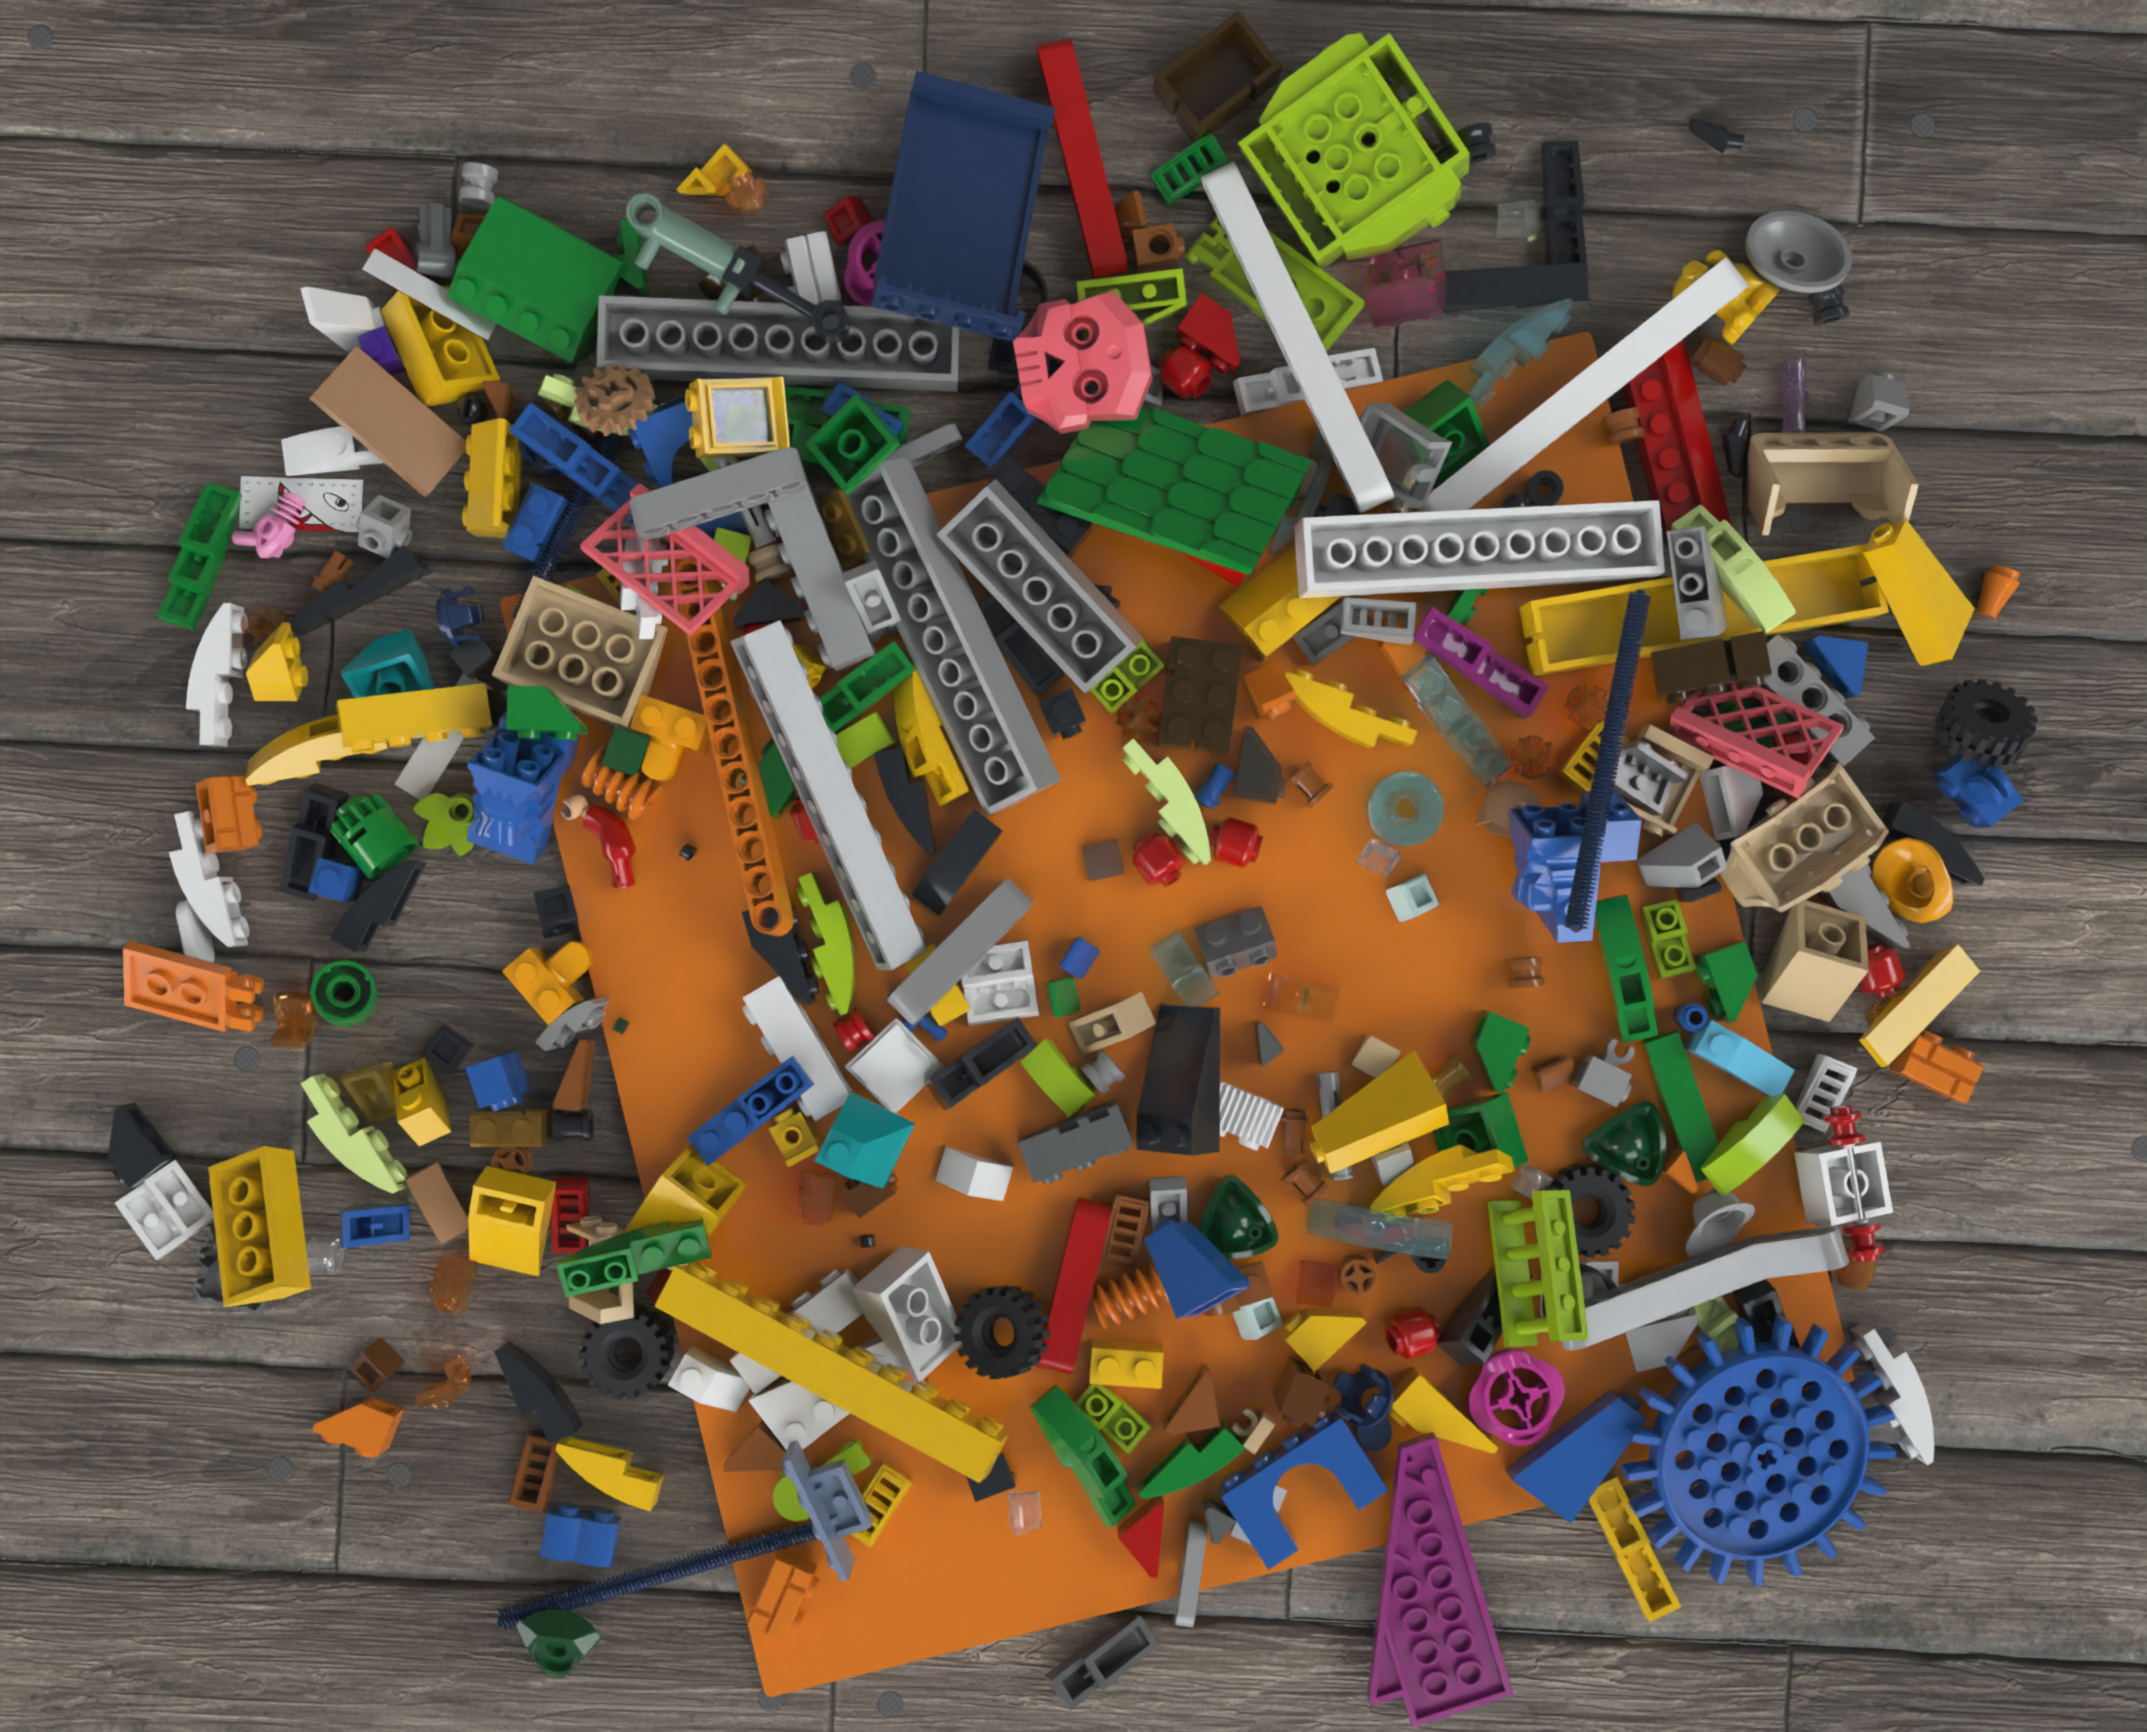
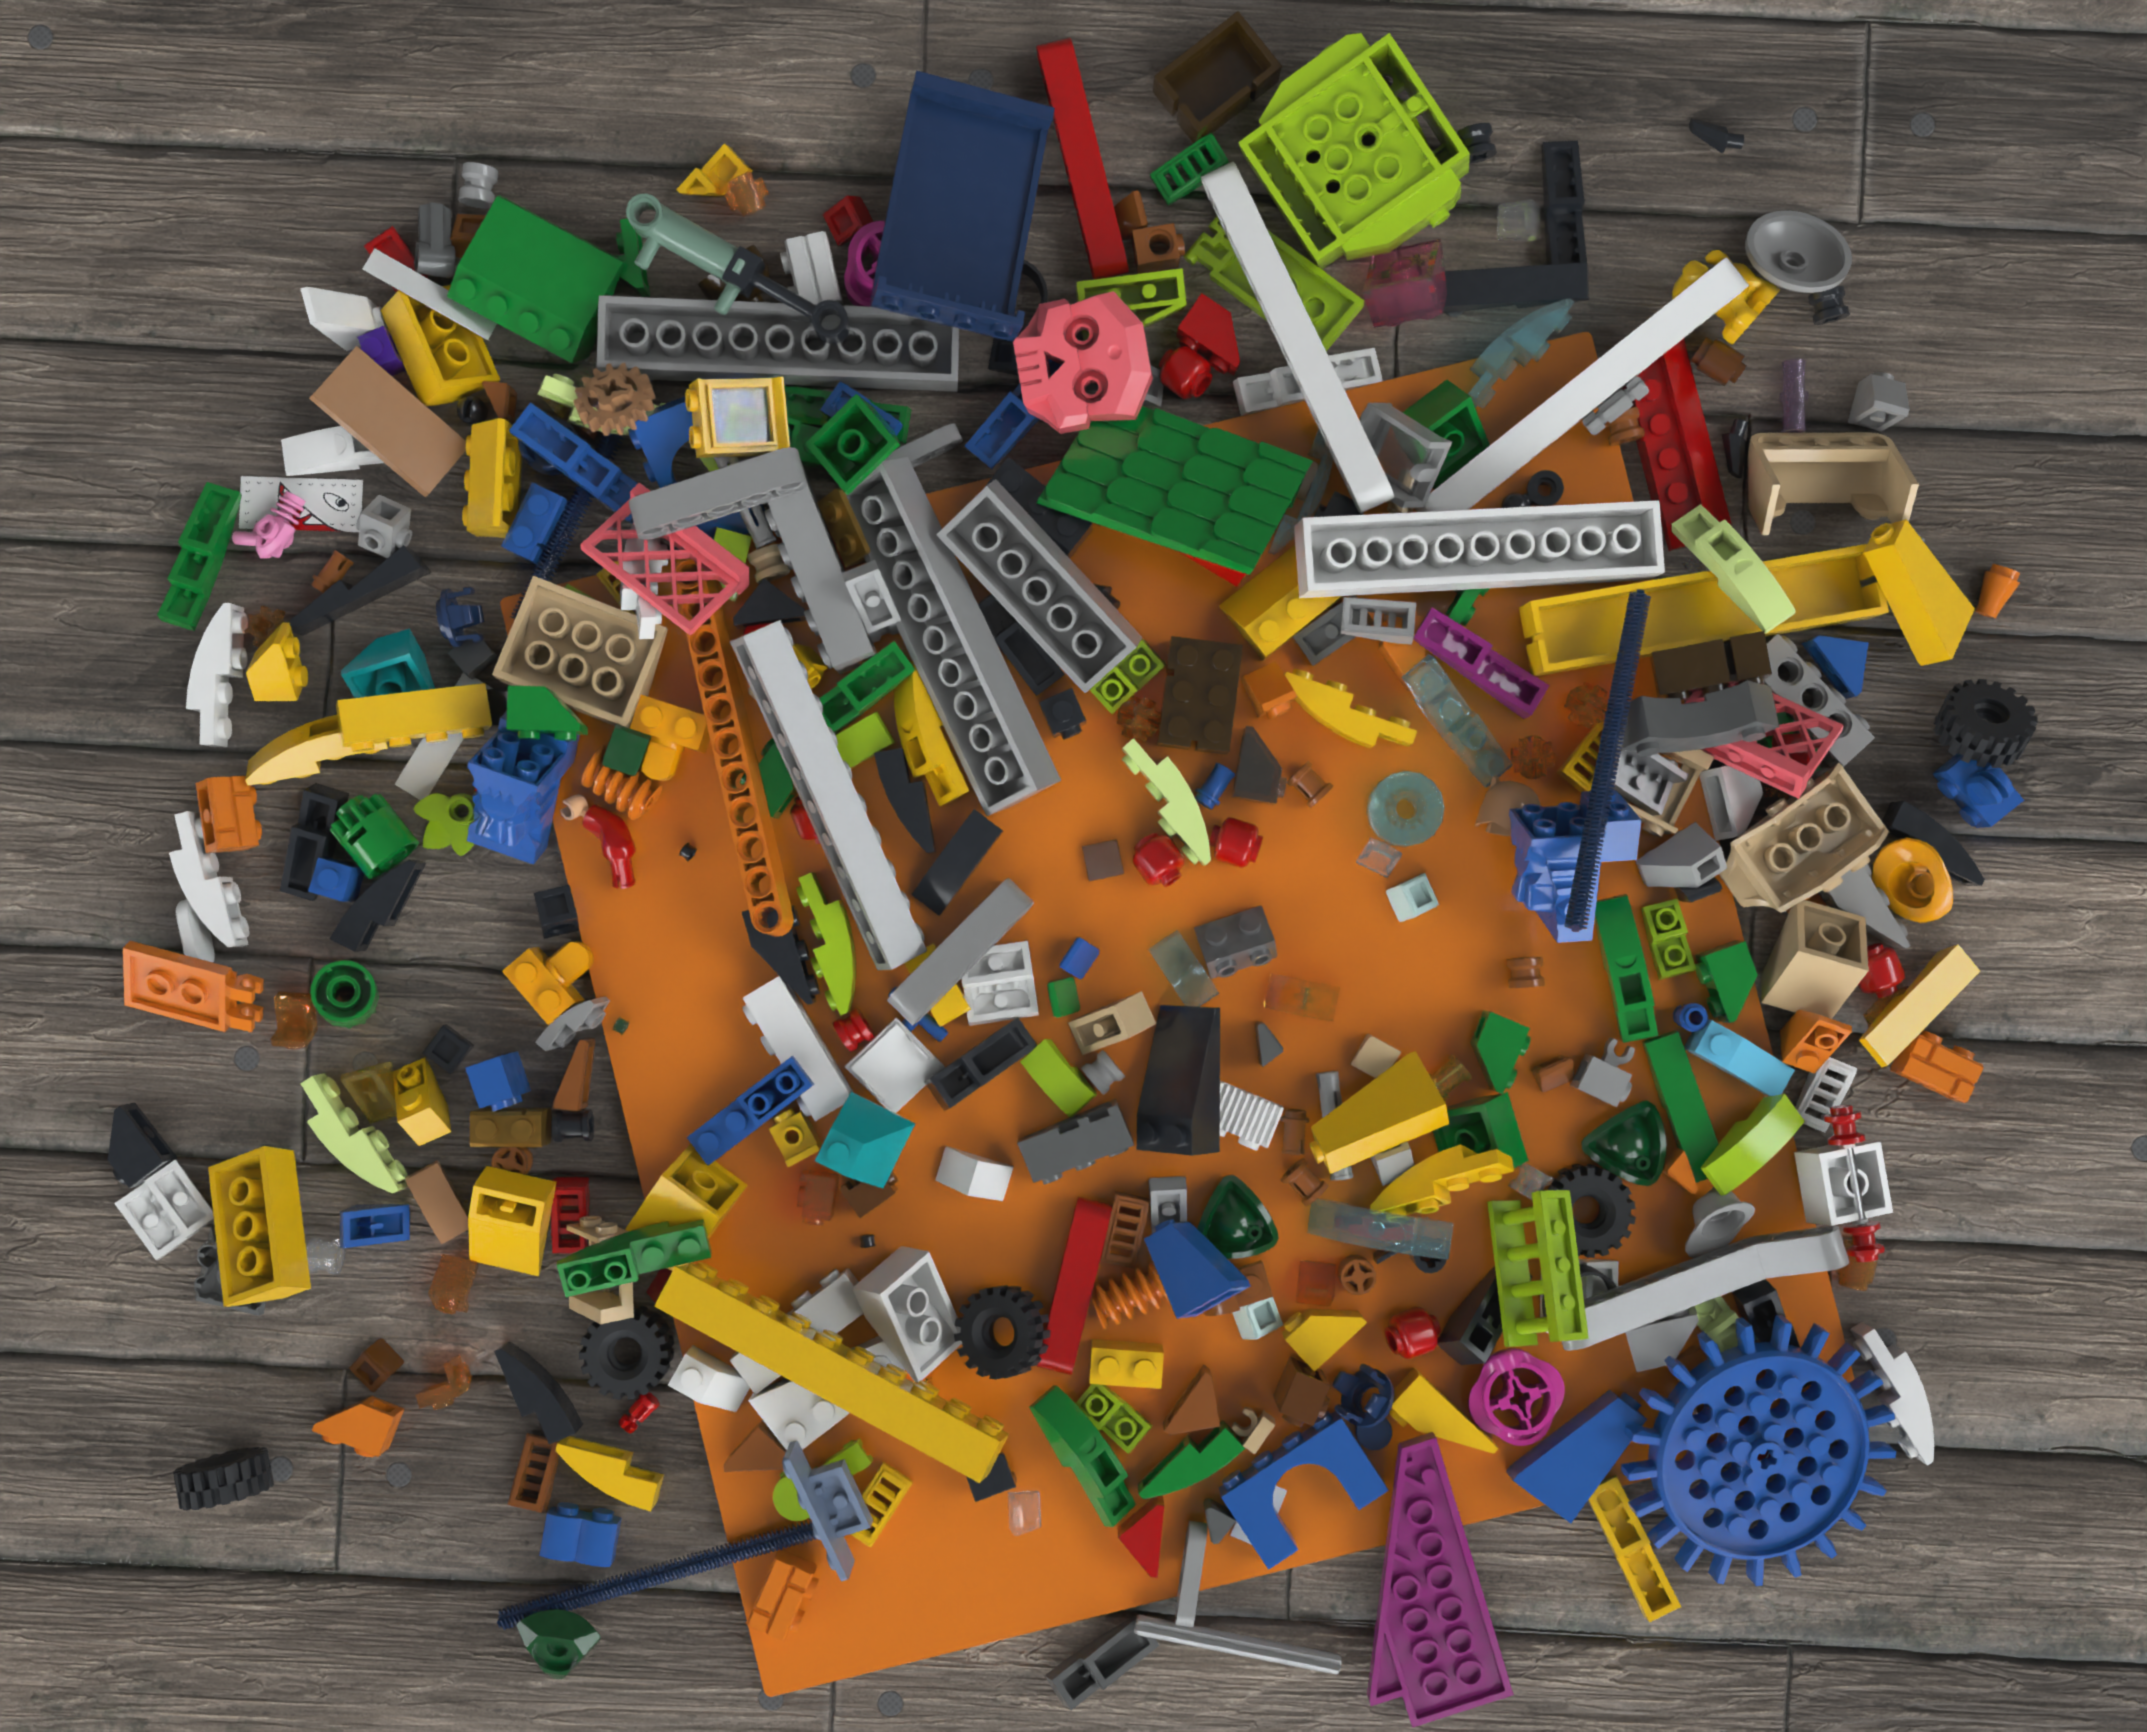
(223, 1478): none -> black tyre
(639, 1411): none -> red piece
(1238, 1644): none -> light grey axle
(1615, 405): none -> light grey axle
(1696, 584): light grey slope -> none
(1721, 719): none -> dark grey brick
(1811, 1040): none -> orange slope

